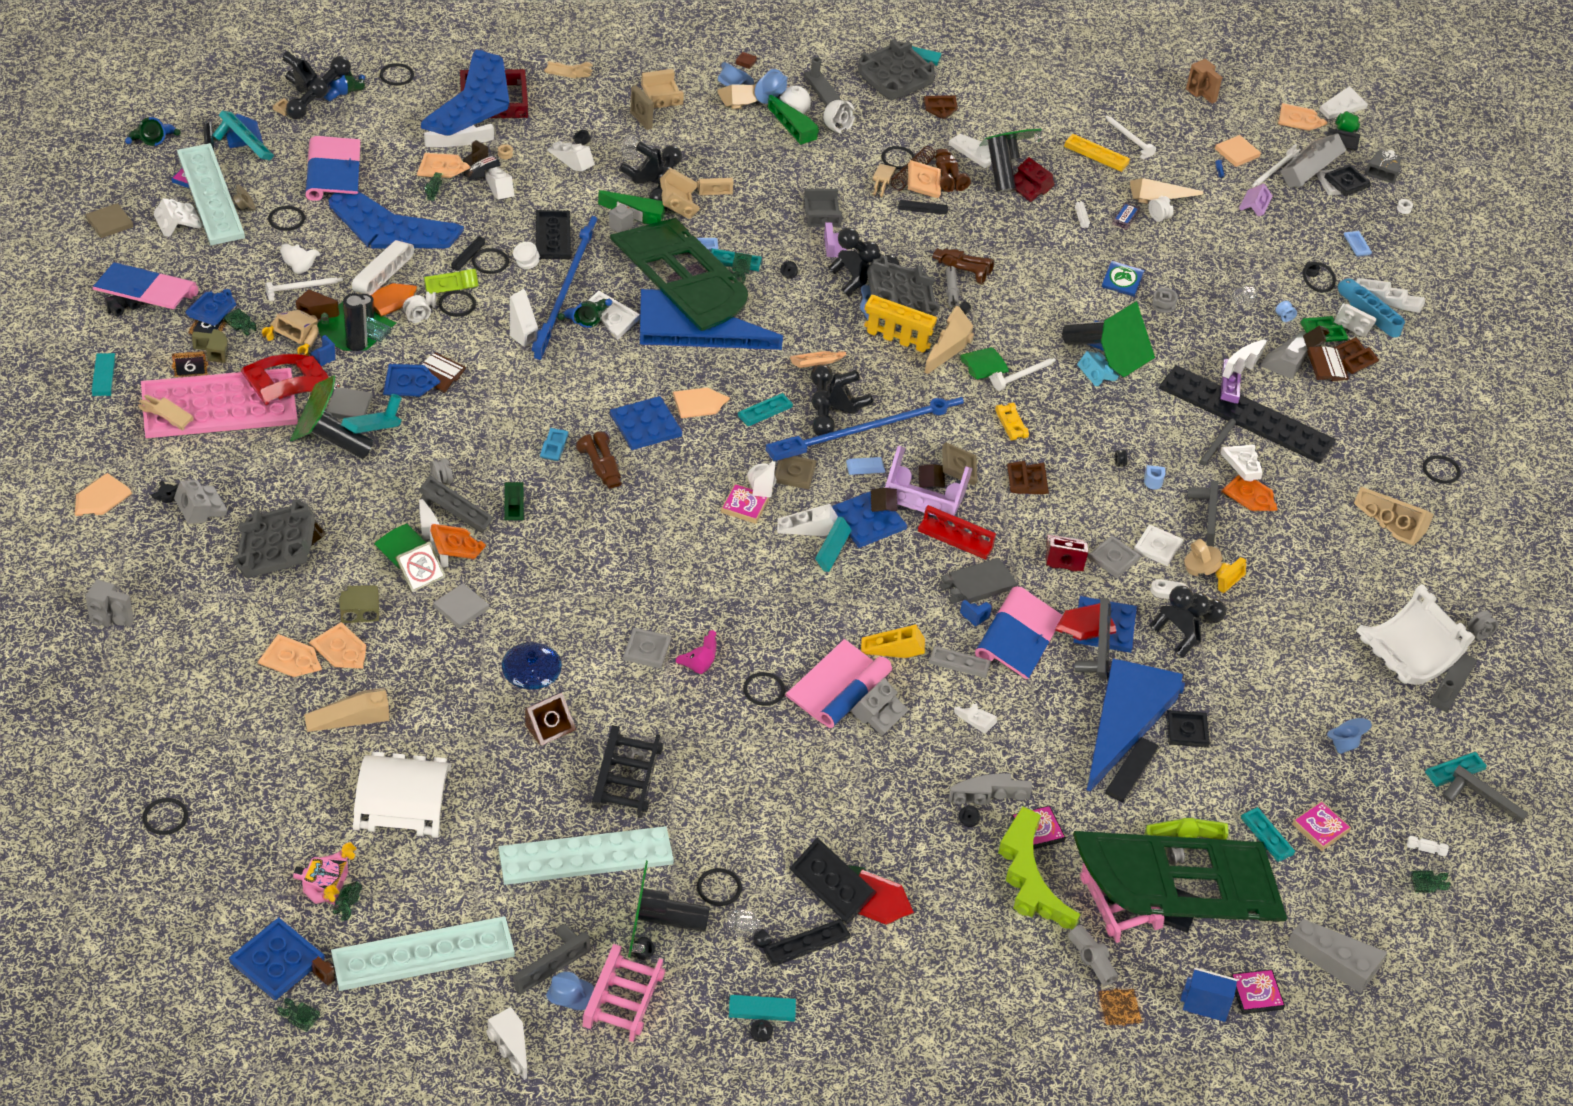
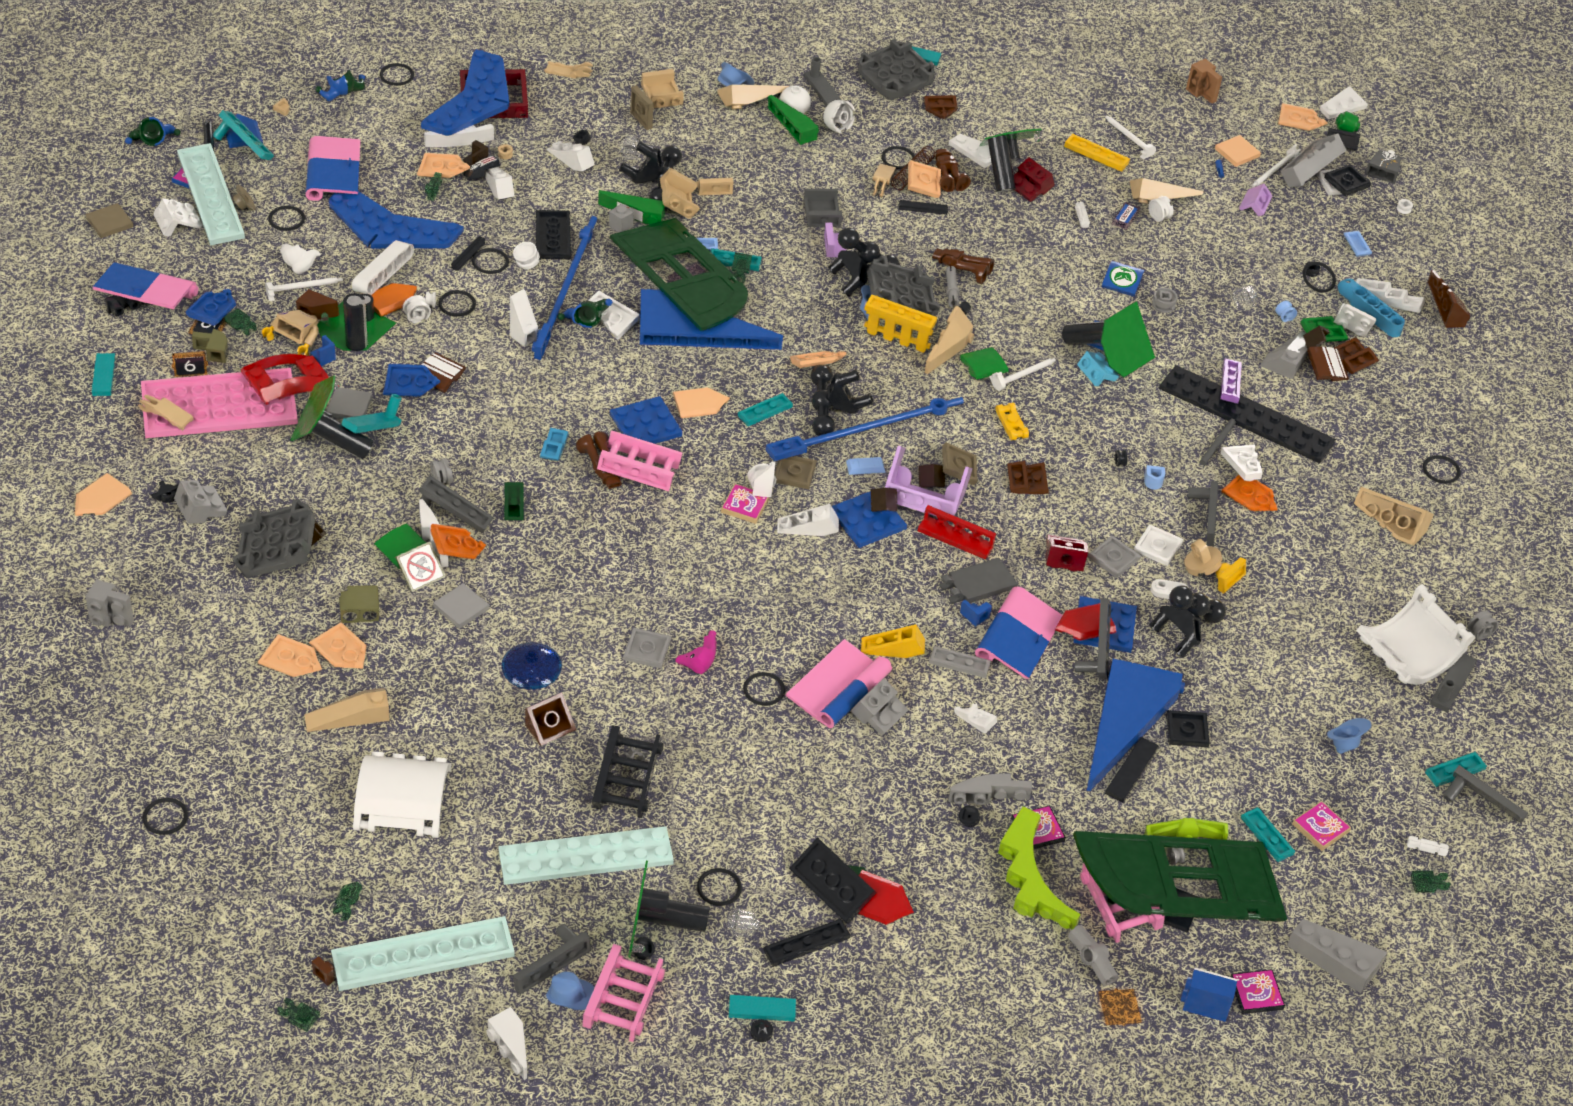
(276, 958): blue plate -> none
(307, 81): black connector -> none
(325, 875): torso -> none
(376, 329): clear light blue plate -> none
(451, 281): lime plate -> none
(636, 470): none -> bright pink fence
(746, 60): copper tile -> none
(762, 939): black hinge -> none
(771, 83): medium blue piece -> none
(789, 269): black tile -> none
(833, 544): teal tile -> none
(1244, 358): white slope -> none
(1448, 303): none -> reddish brown wedge

